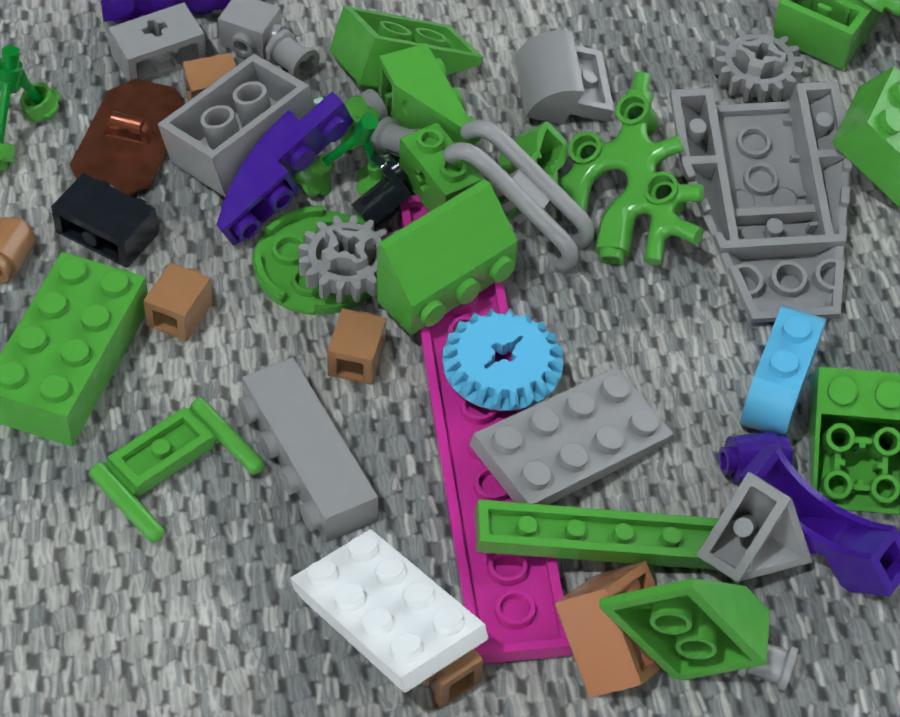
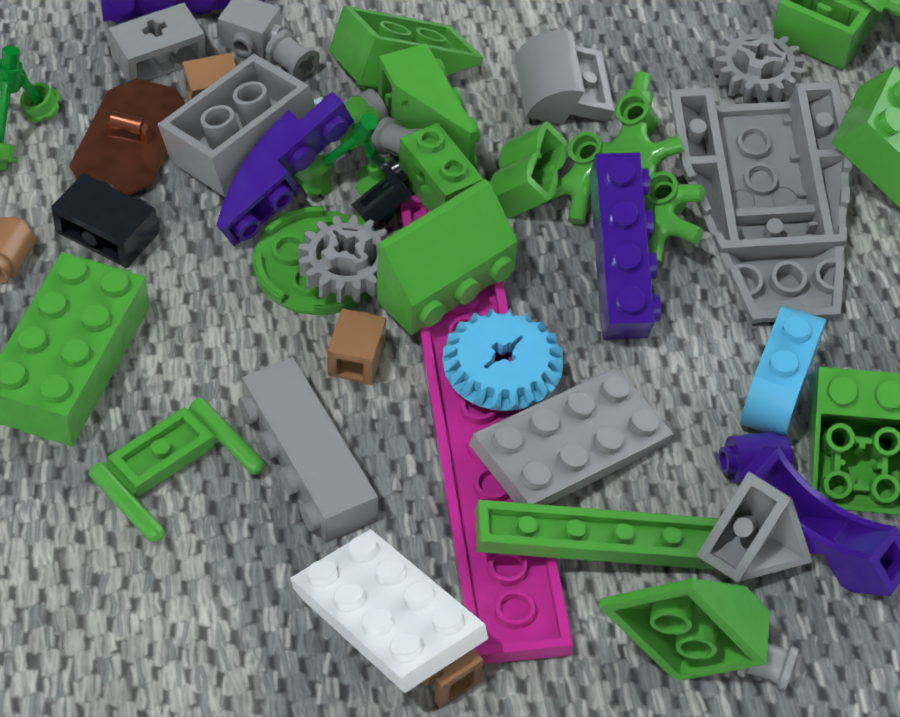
(178, 301): medium nougat brick -> none
(526, 189): light grey piece -> none
(601, 649): nougat panel -> none
(622, 246): none -> dark purple brick

